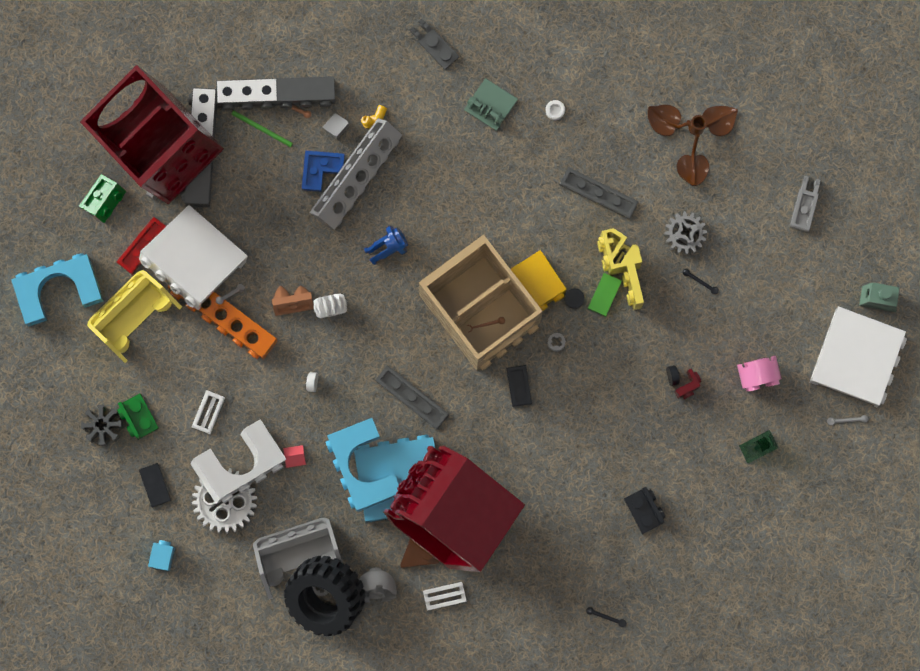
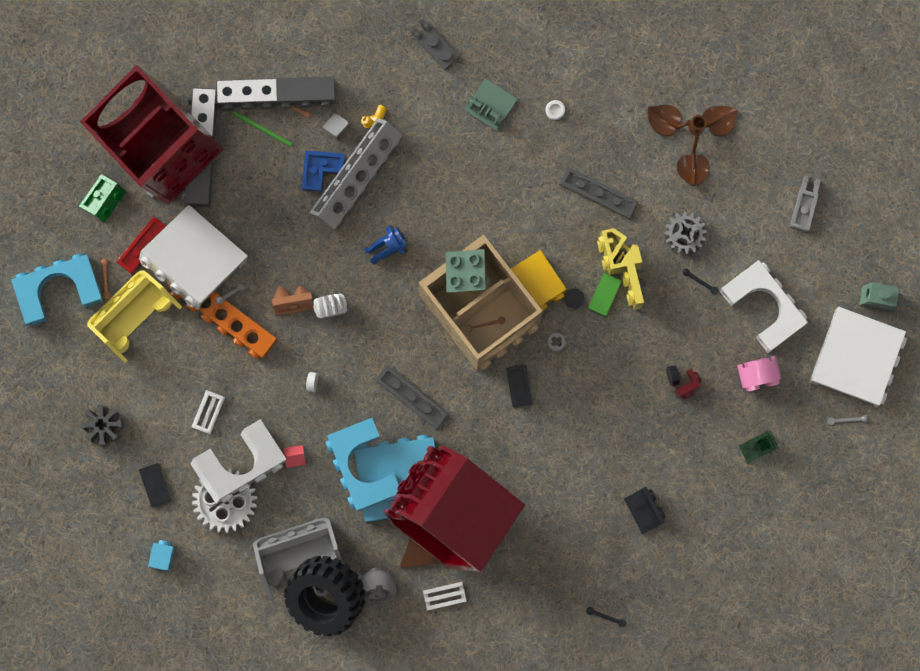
(105, 295): none -> nougat hinge
(138, 417): green bracket -> none
(466, 271): none -> sand green hinge
(758, 279): none -> white arch

